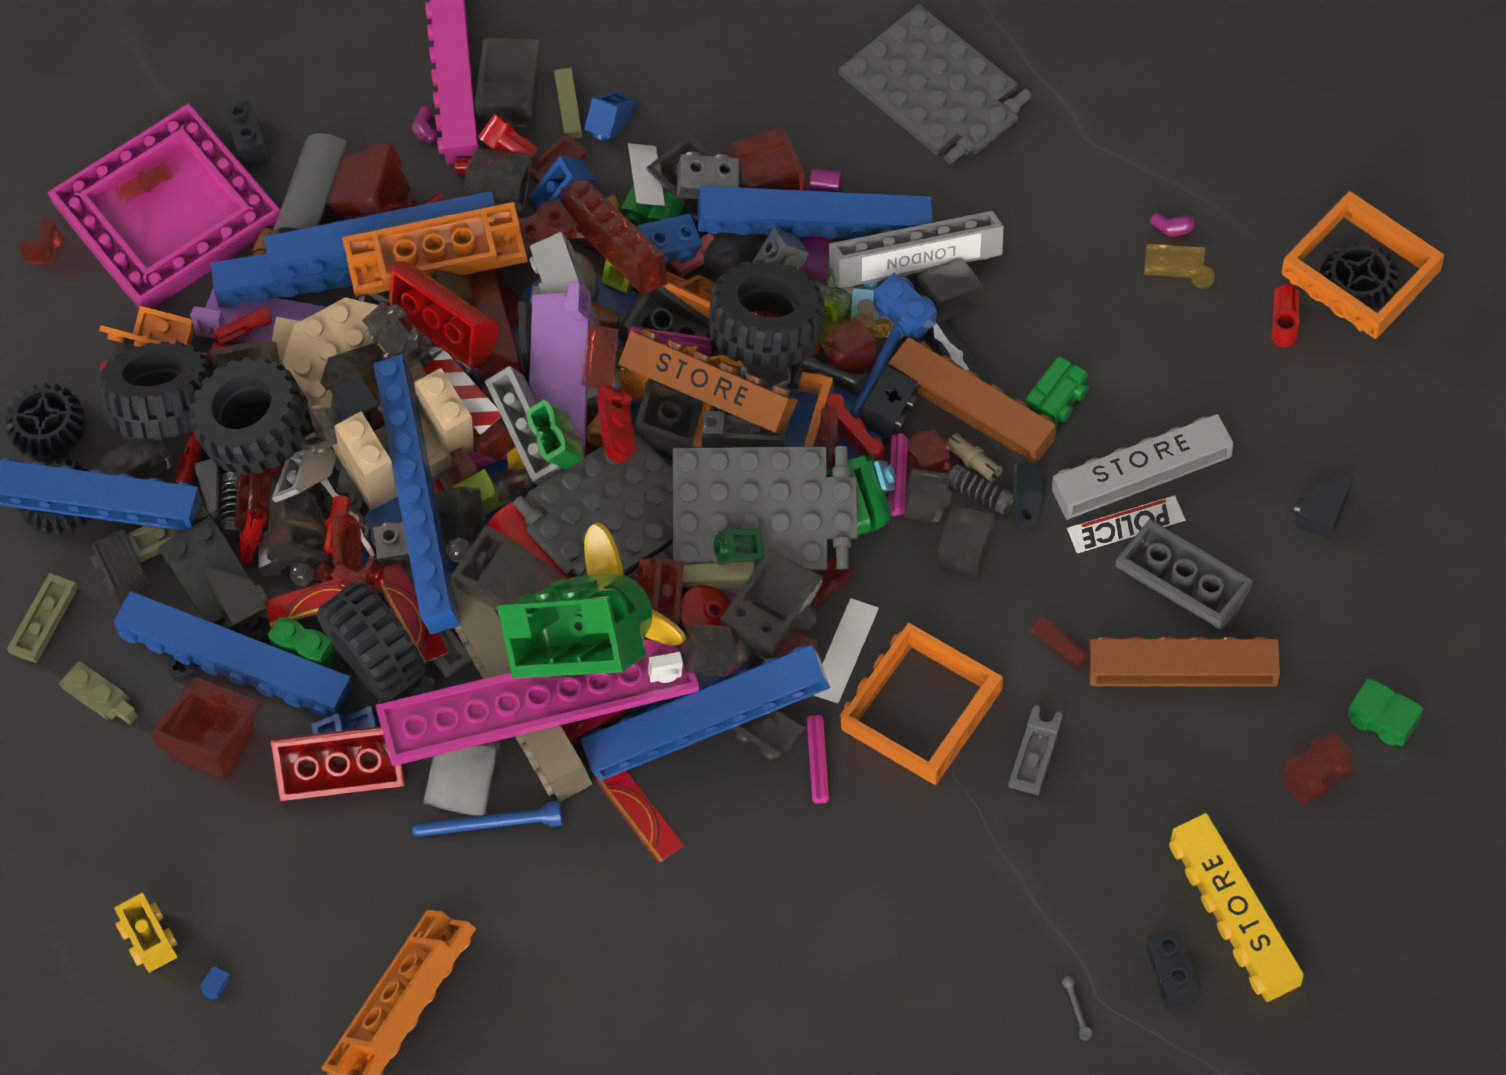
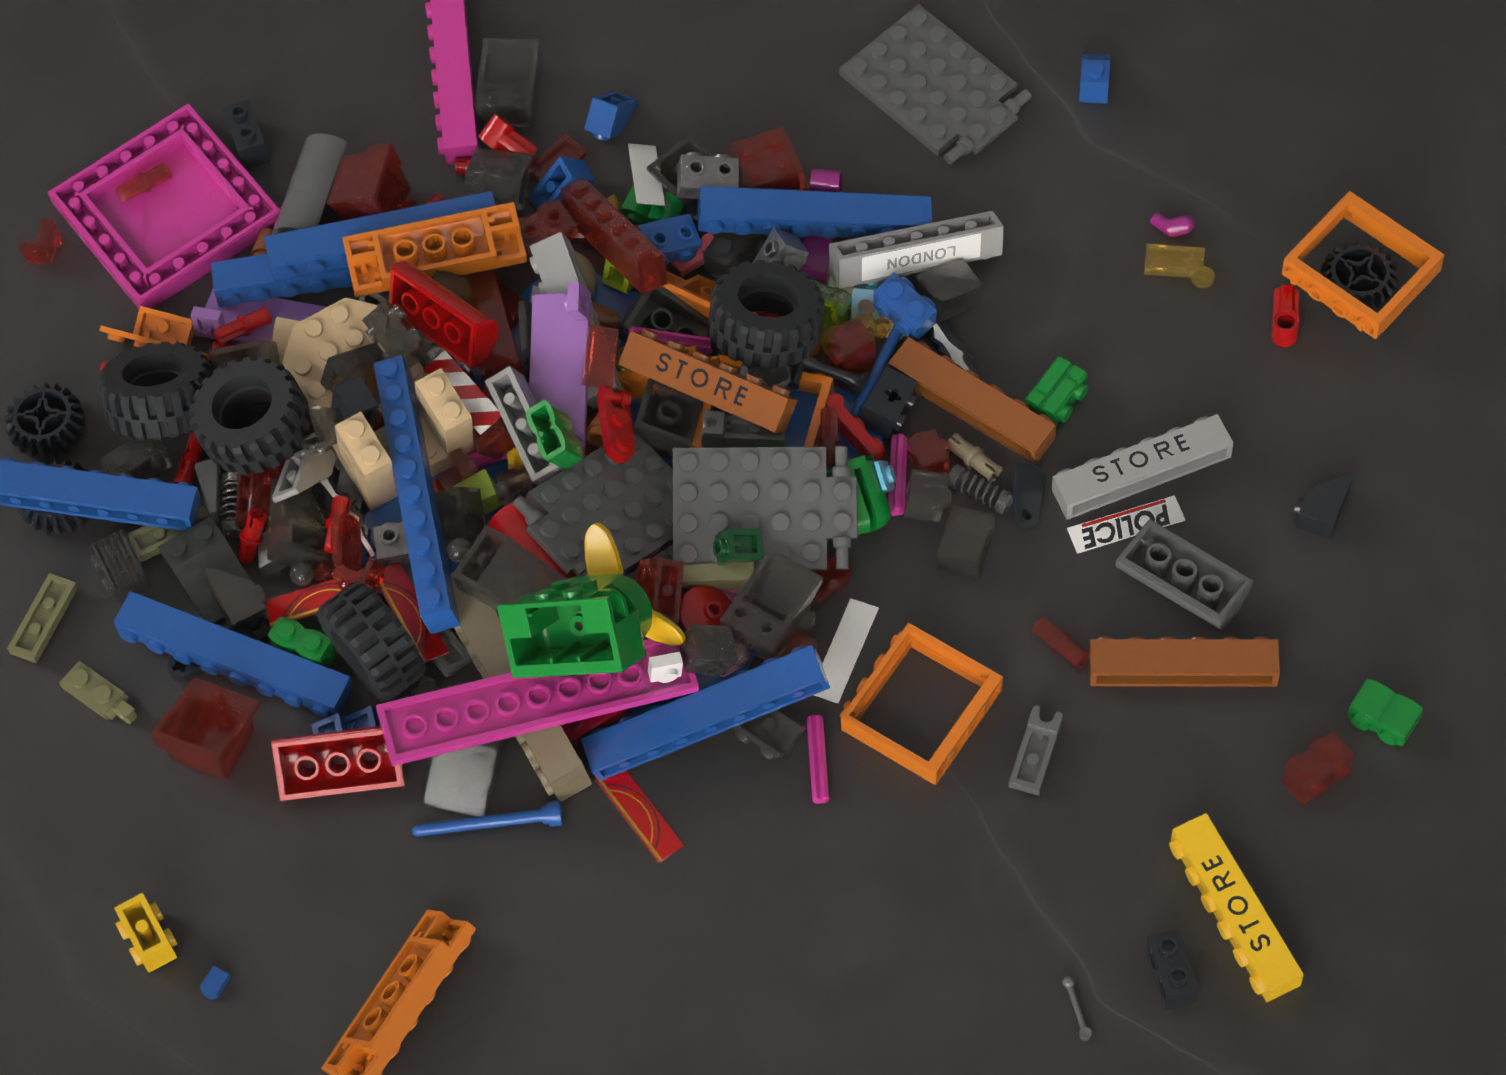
(421, 125): magenta arm -> none
(568, 103): olive piece -> none
(1094, 78): none -> blue slope

